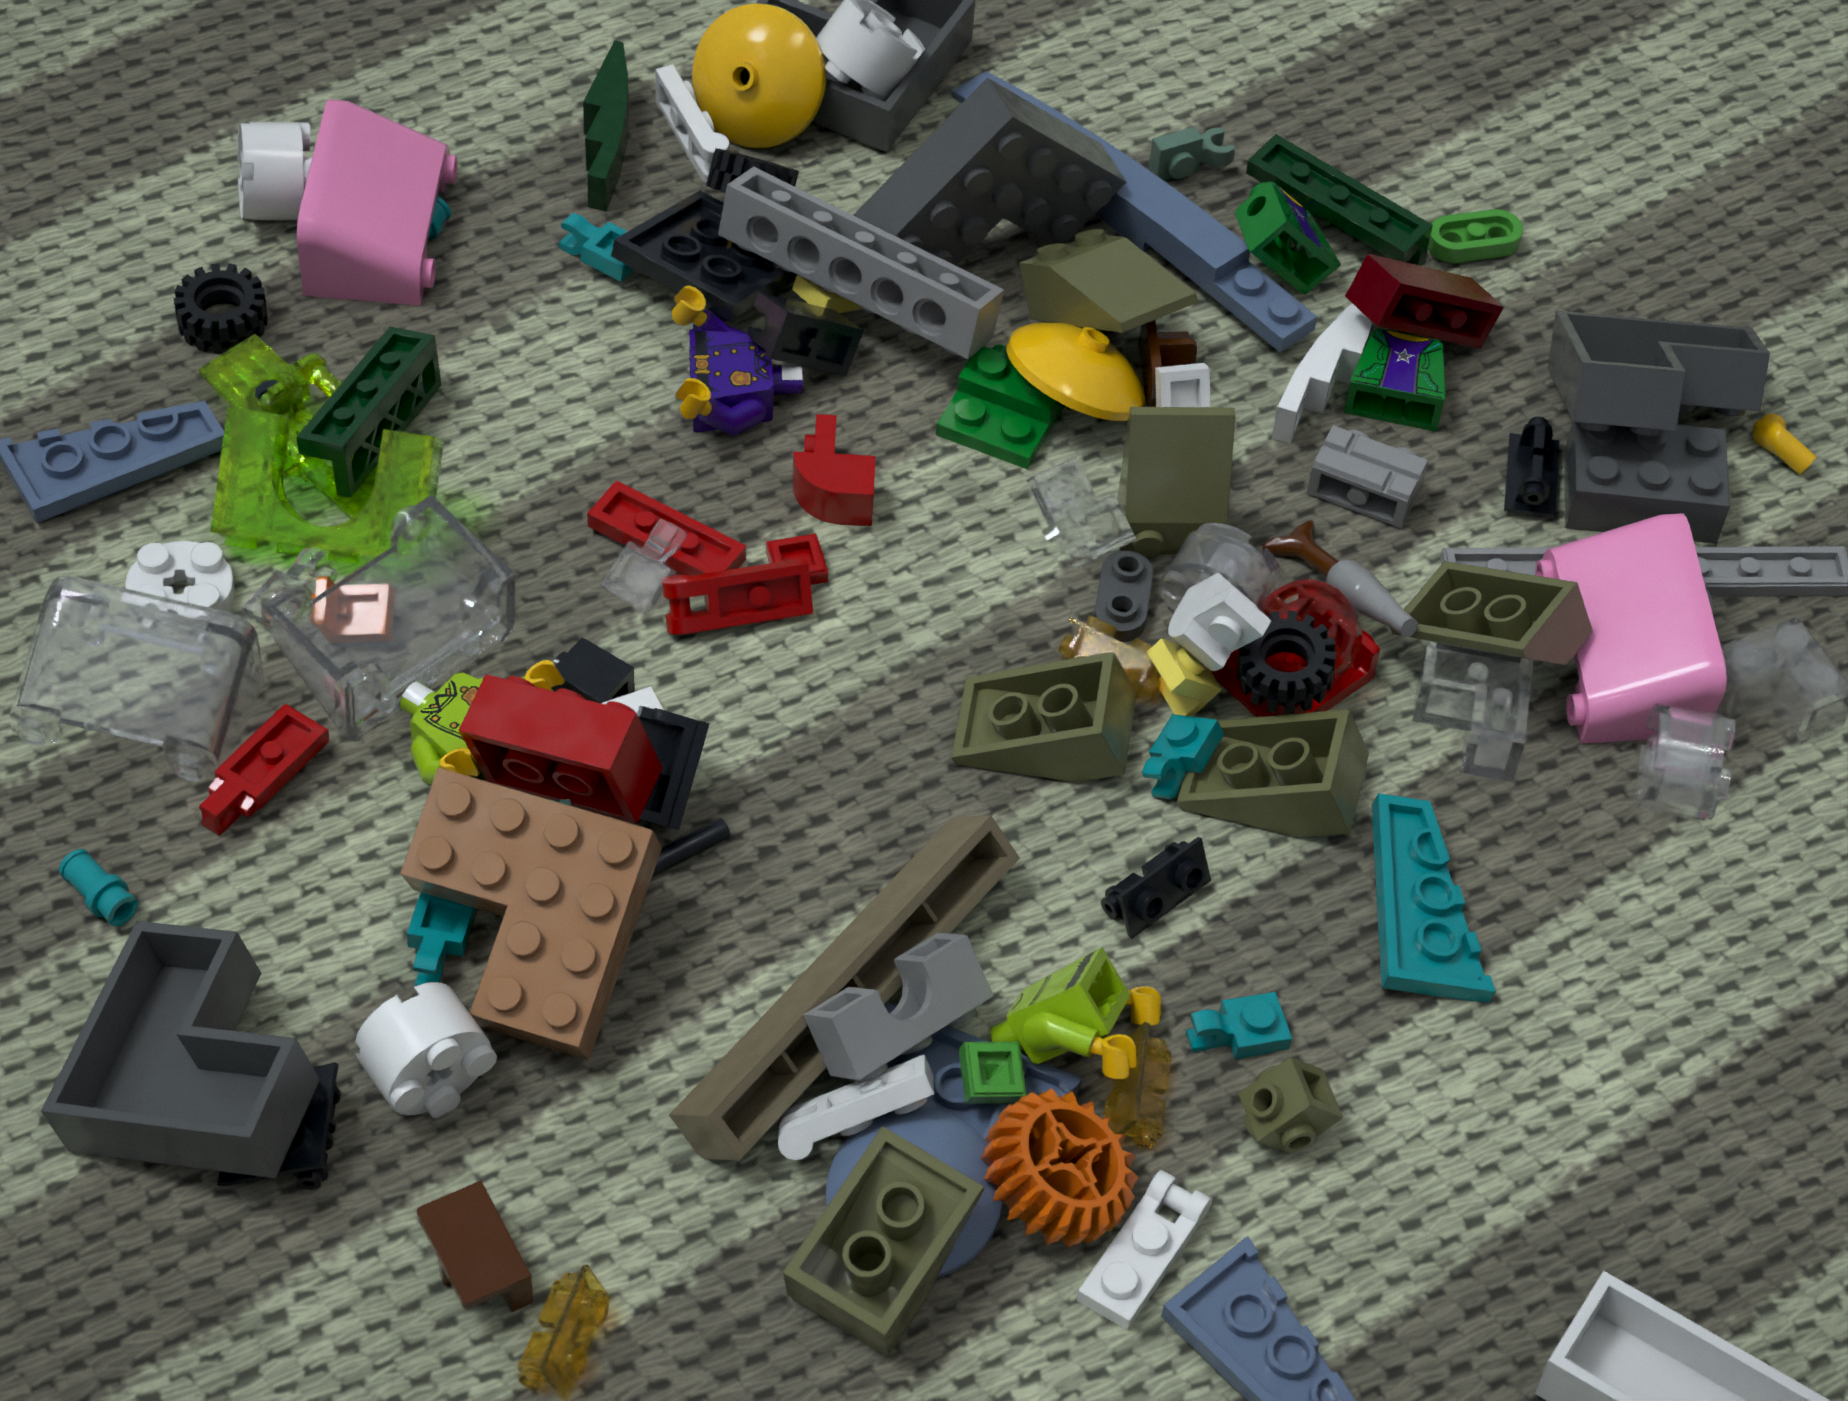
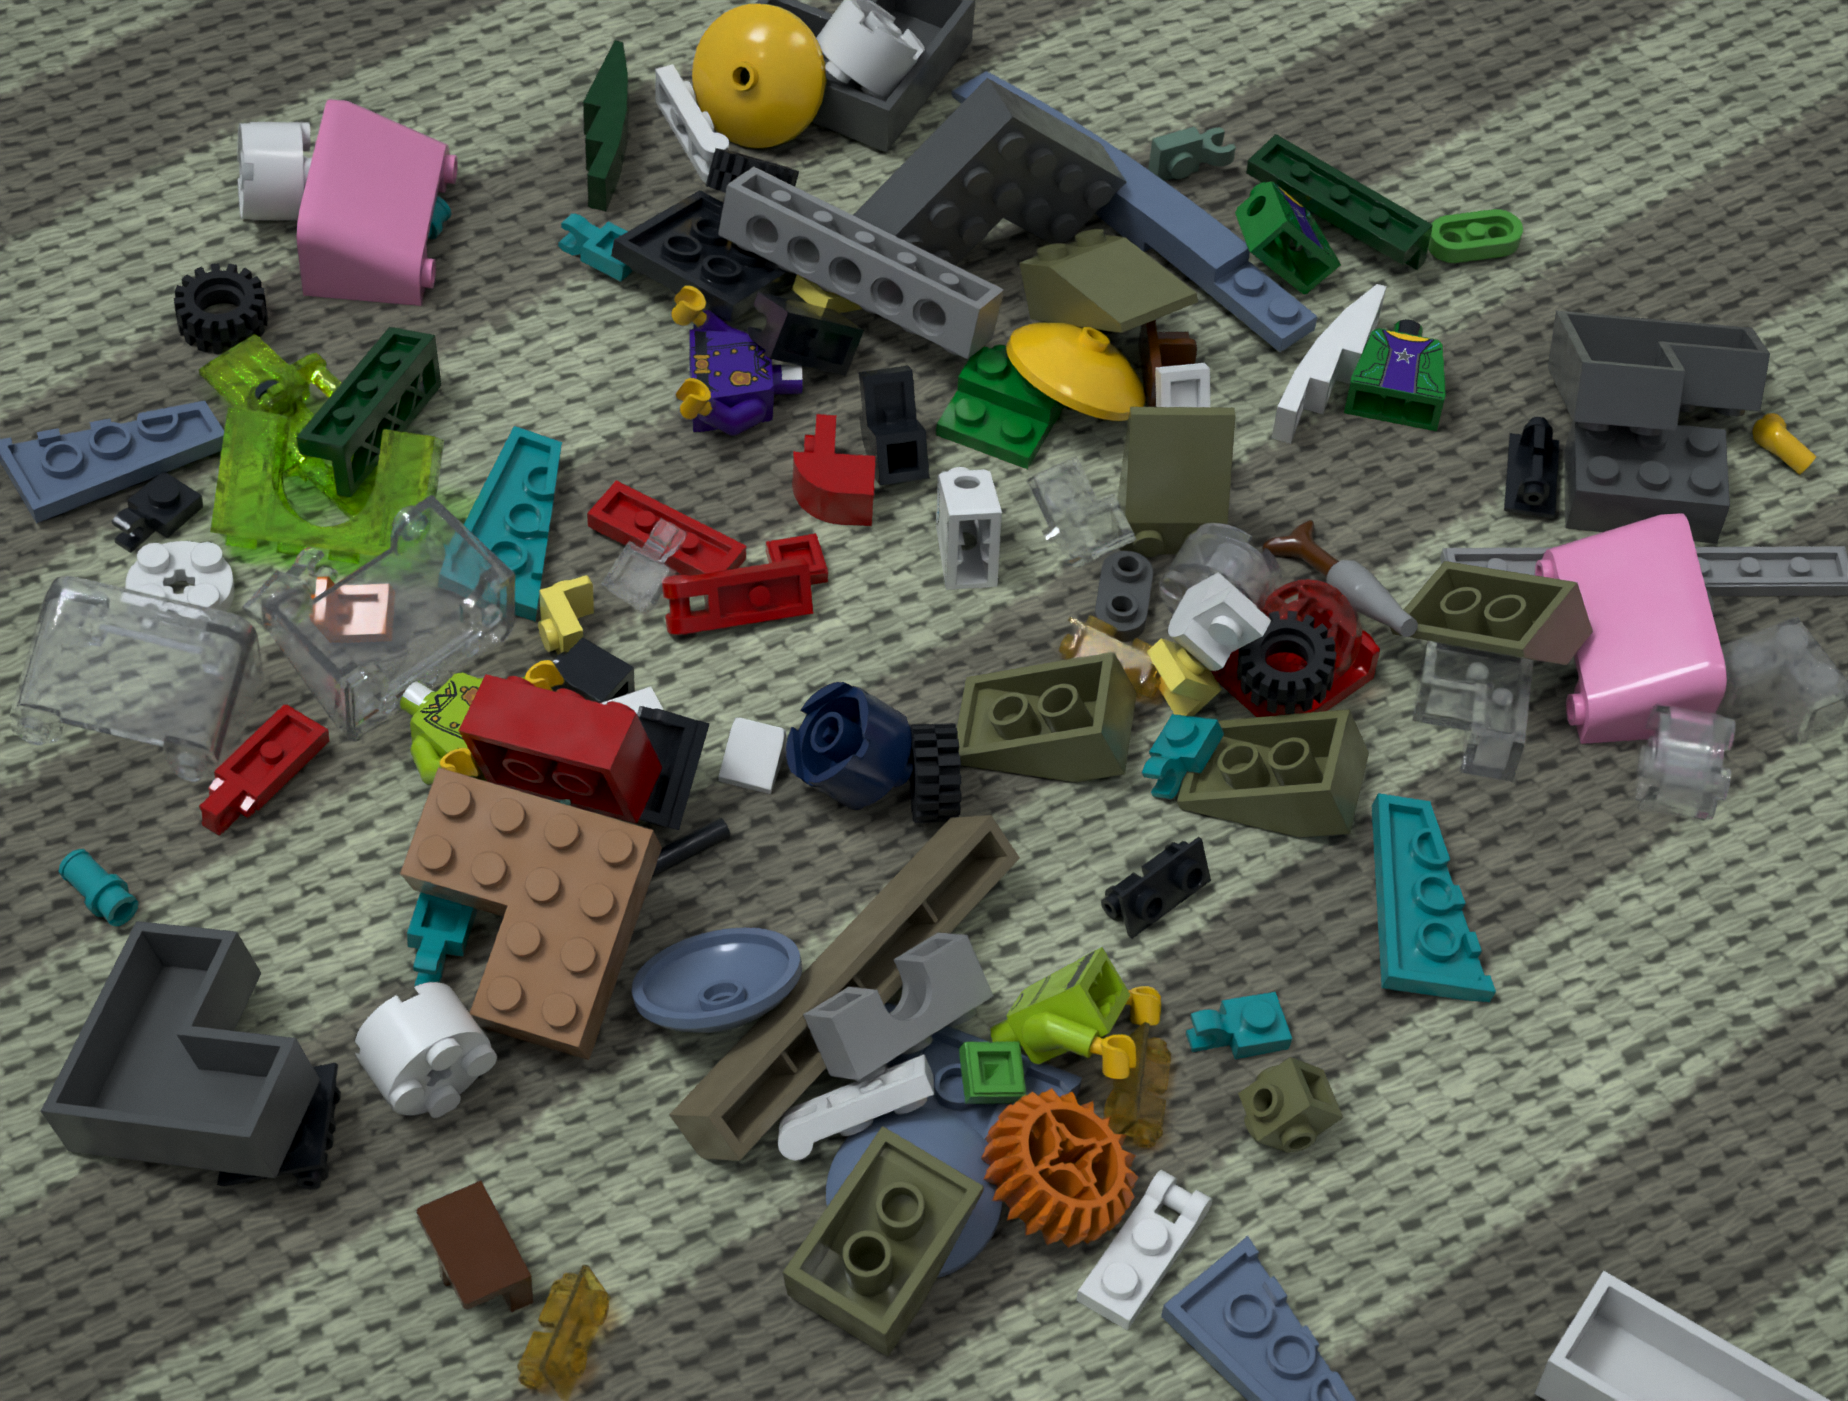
(157, 507): none -> black plate
(516, 511): none -> teal wing
(559, 612): none -> light yellow bracket
(717, 980): none -> sand blue dish
(753, 755): none -> white slope
(850, 746): none -> dark blue brick
(892, 426): none -> black brick
(935, 773): none -> black tyre
(968, 505): none -> white torso
(1367, 476): light grey brick -> none
(1424, 301): dark red brick -> none

